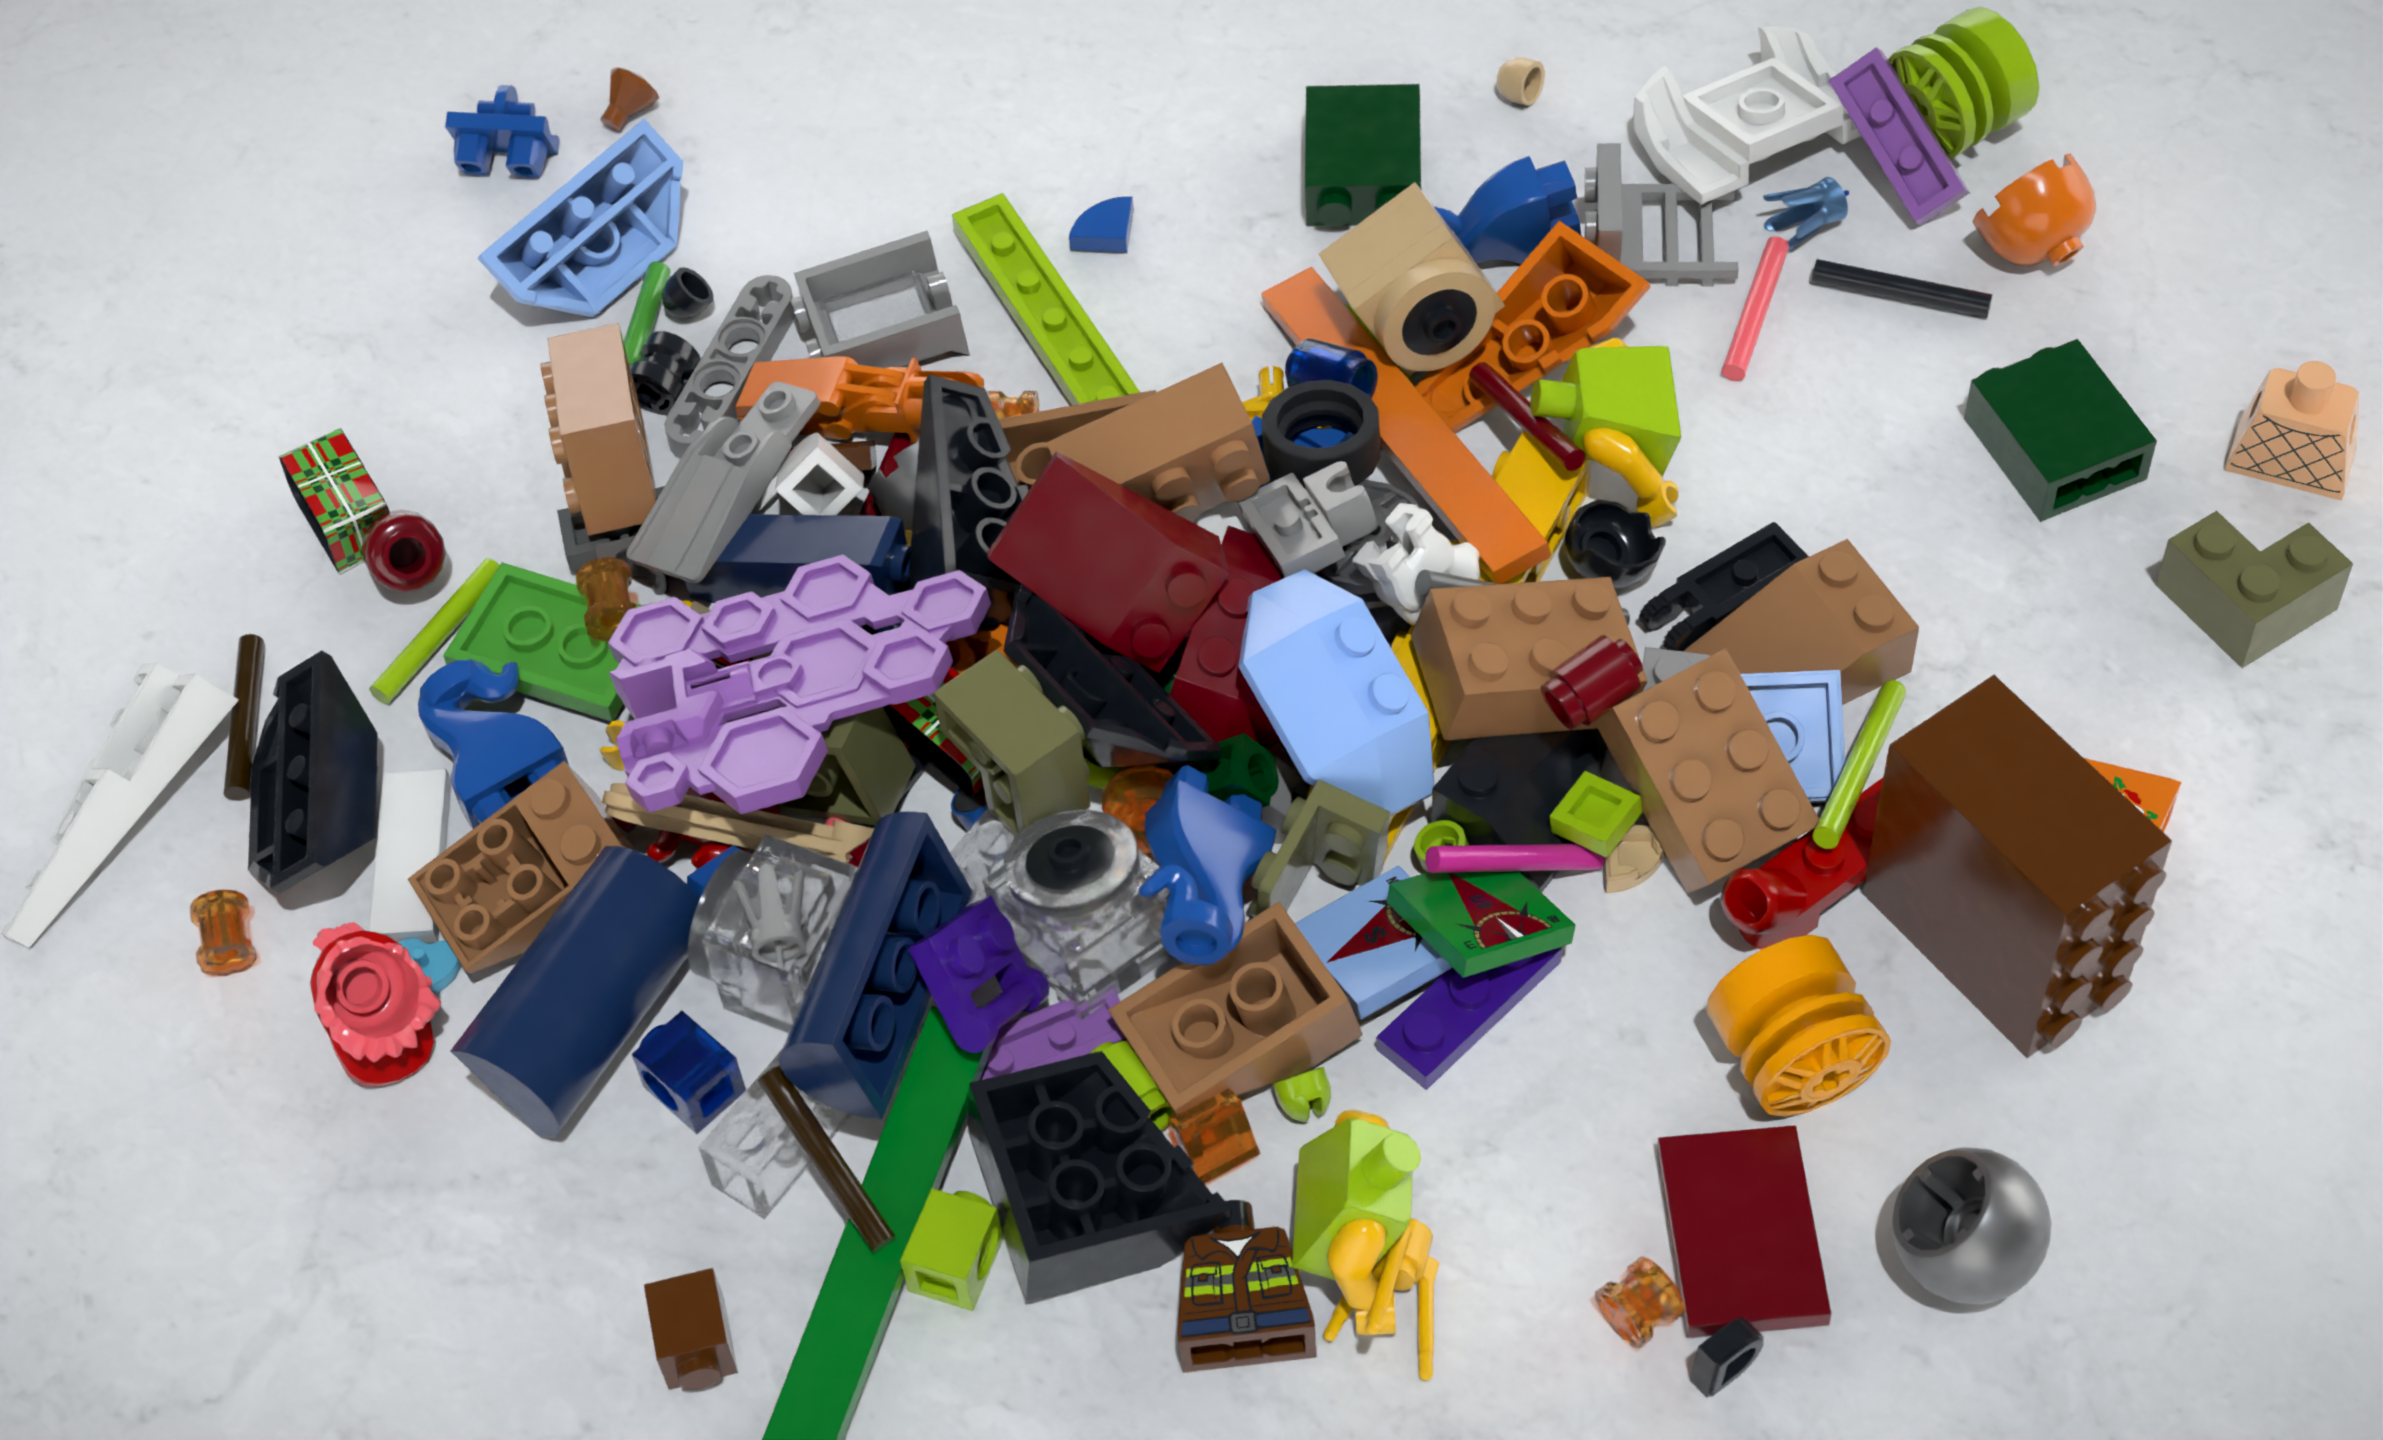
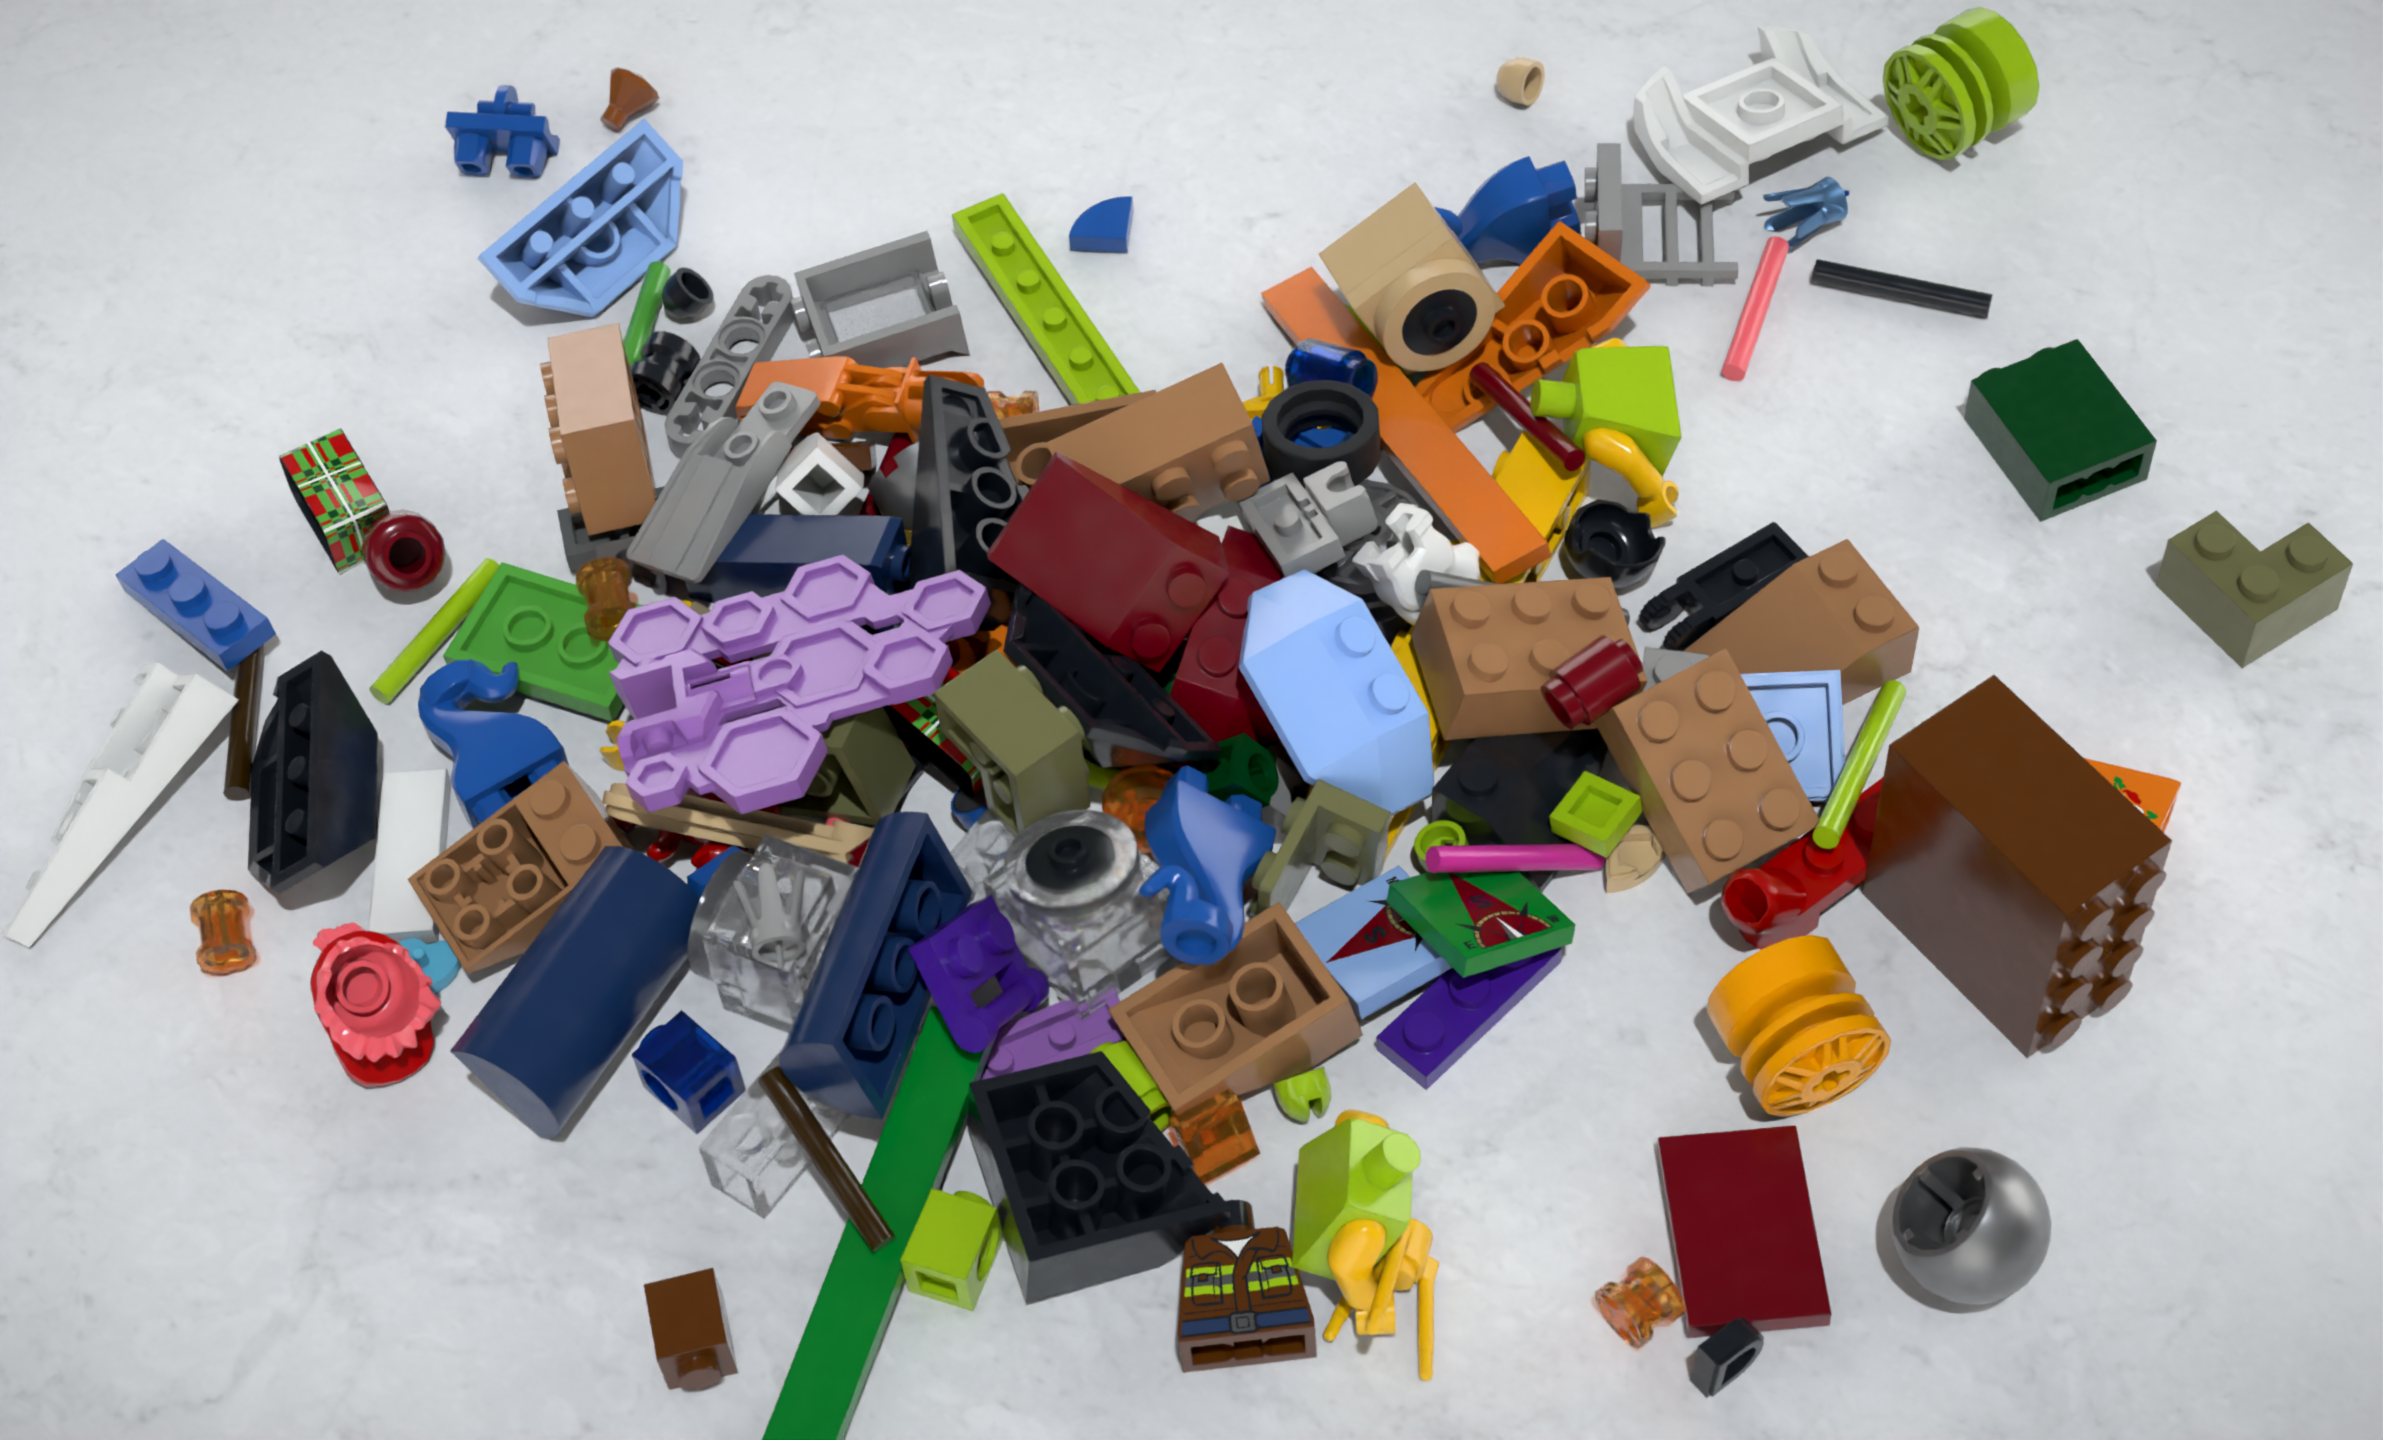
(195, 604): none -> plate
(1359, 149): dark green brick -> none
(1899, 136): medium lavender plate -> none
(2041, 215): orange cylinder -> none
(2299, 431): light nougat torso -> none

